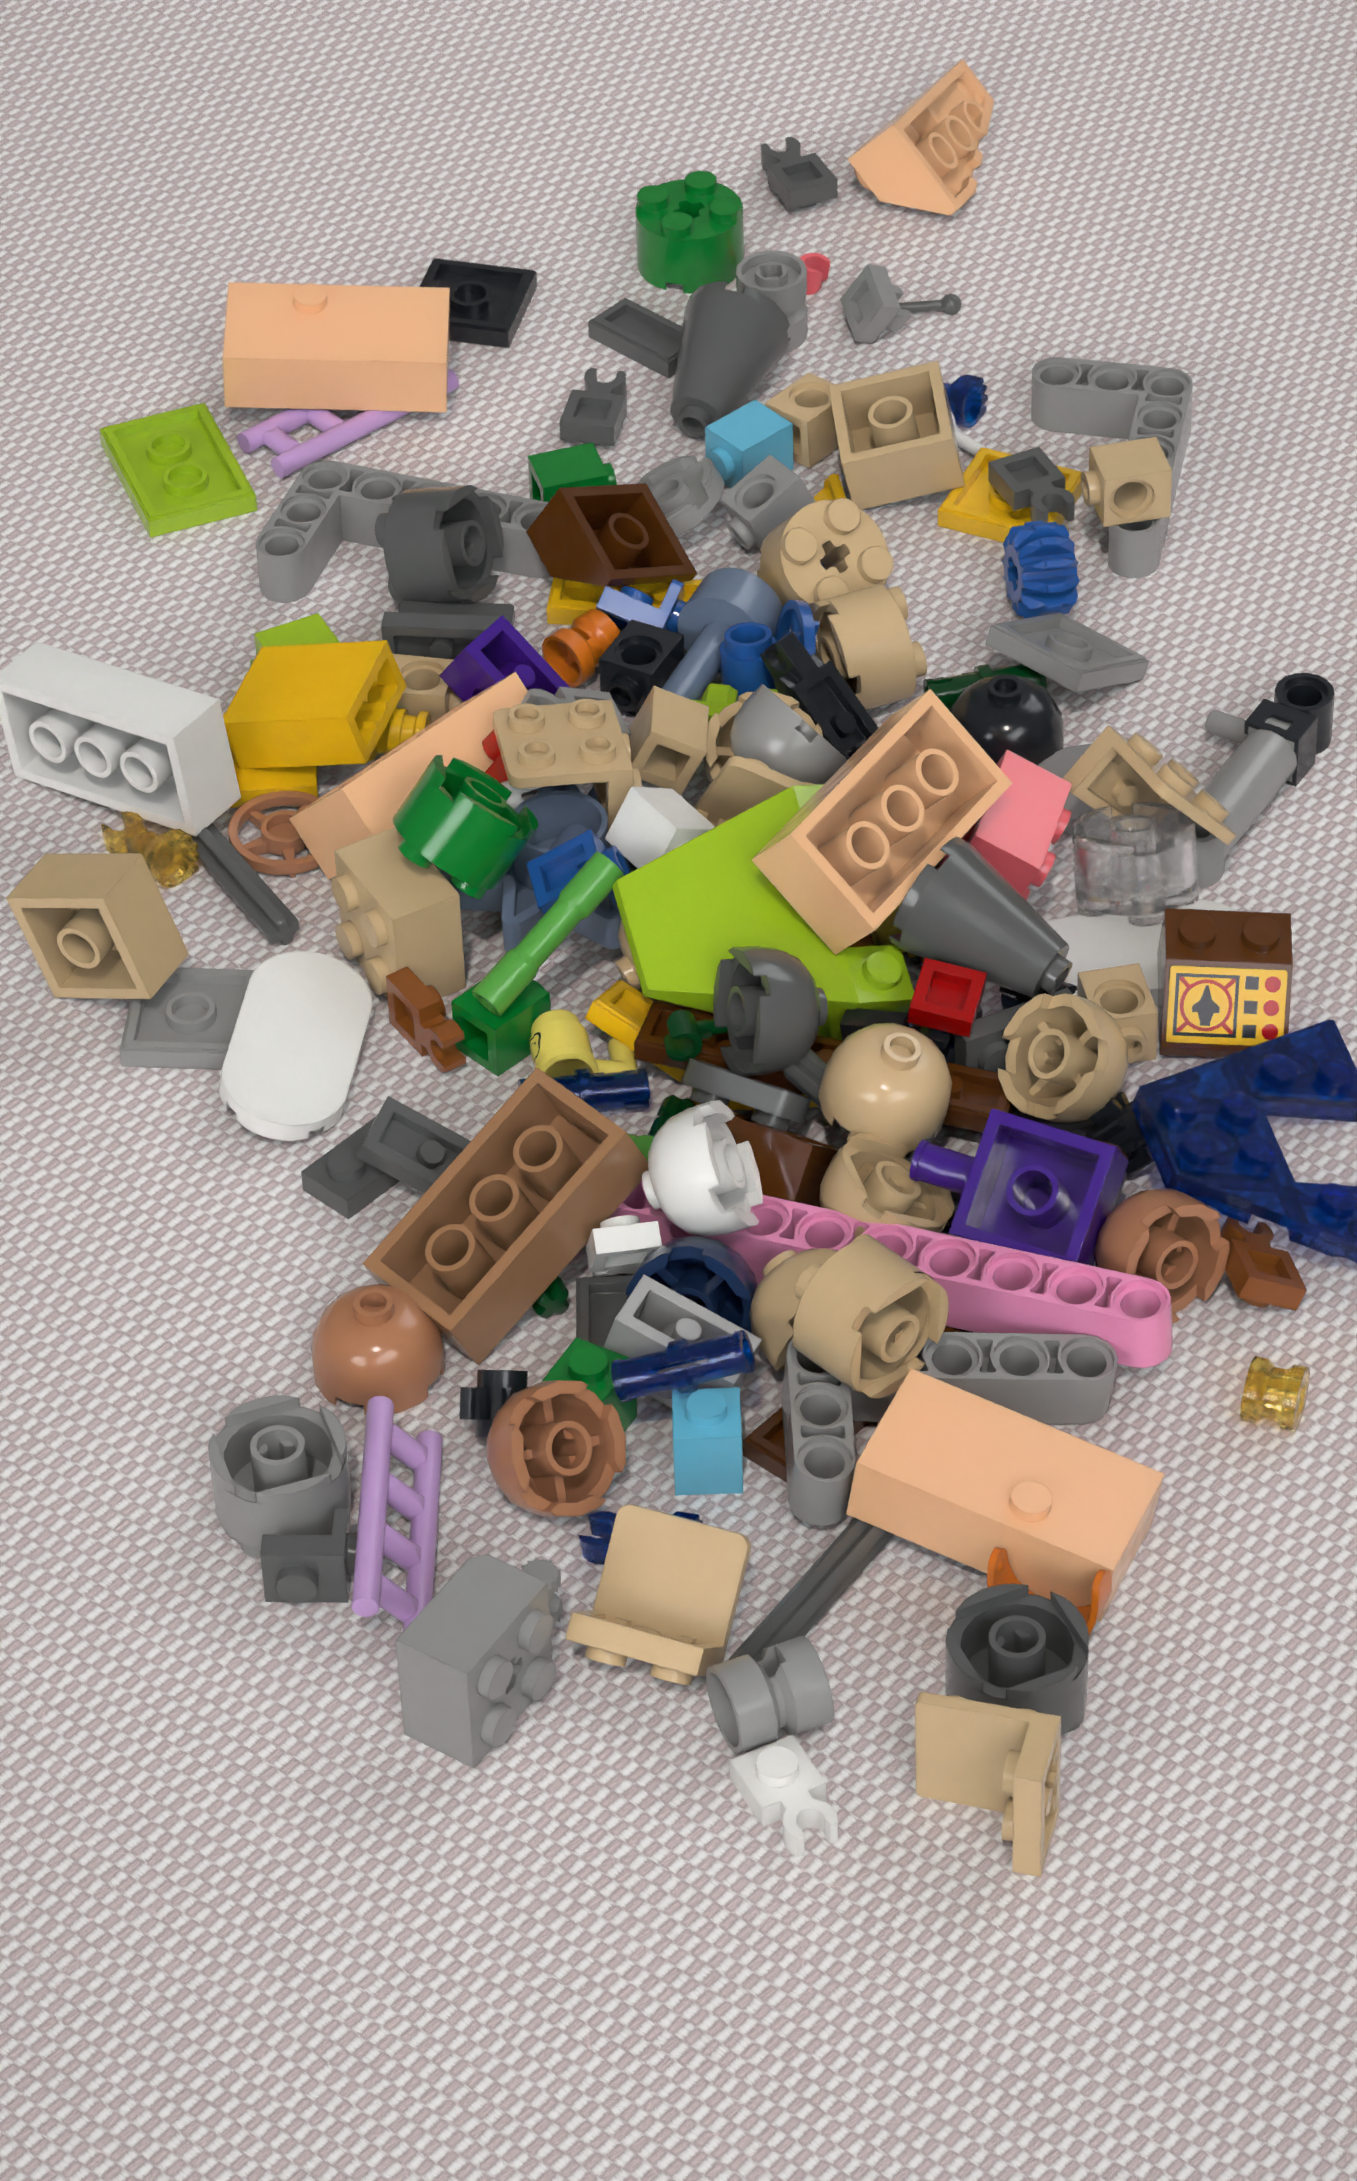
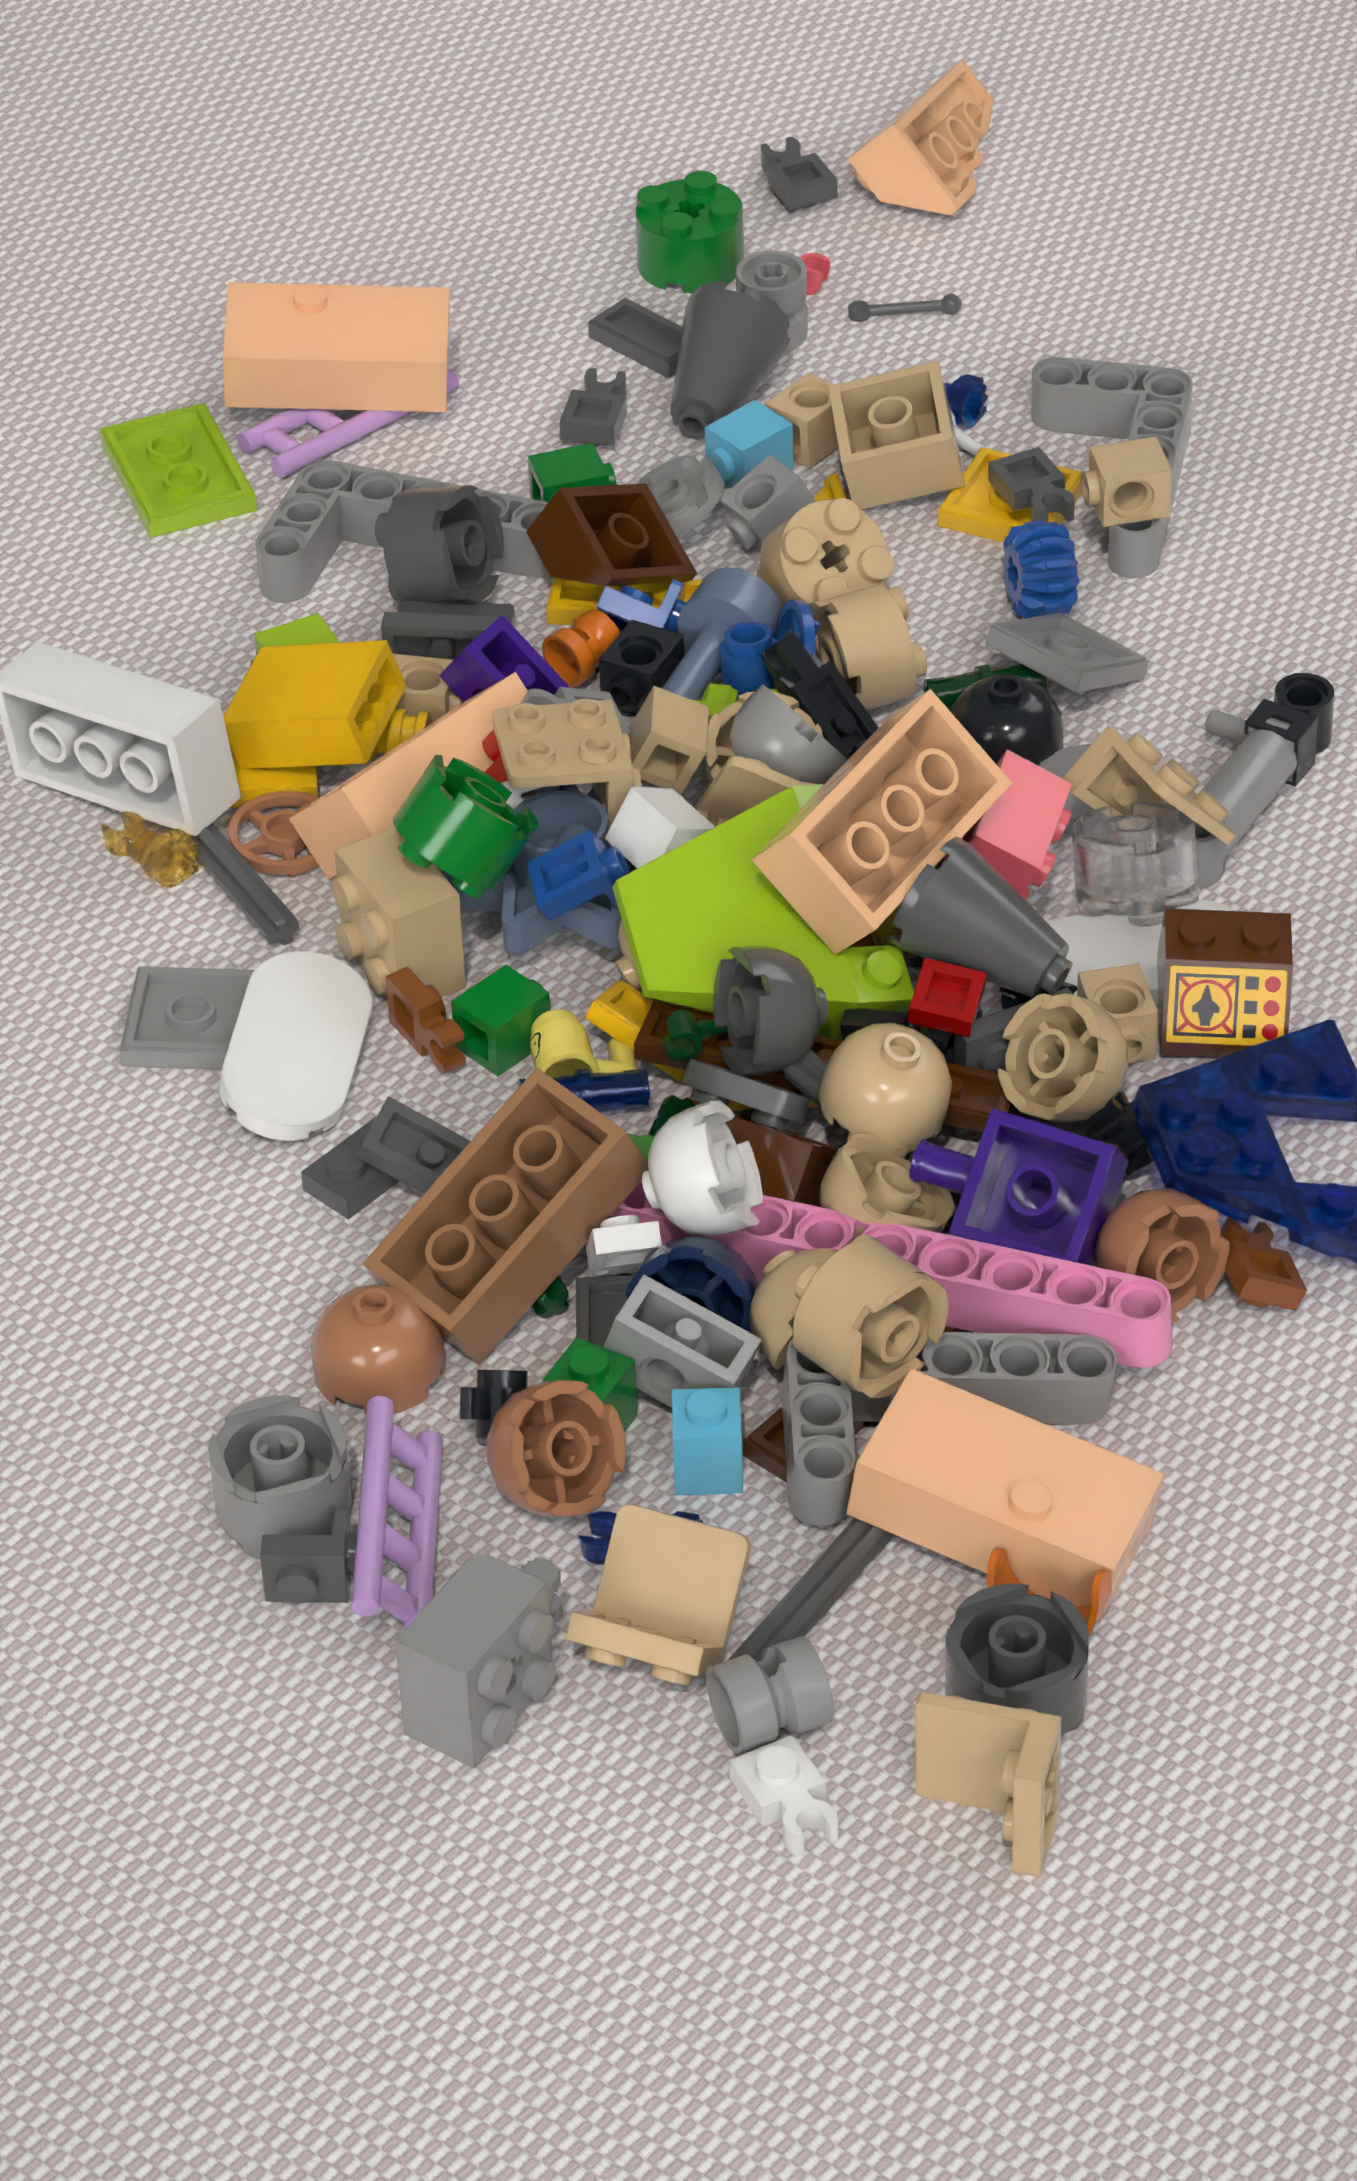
(98, 925): tan brick -> none
(484, 299): black tile -> none
(522, 963): bright green piece -> none
(641, 1375): clear blue pin -> none
(873, 304): light grey tile -> none
(1275, 1394): clear yellow wheel -> none

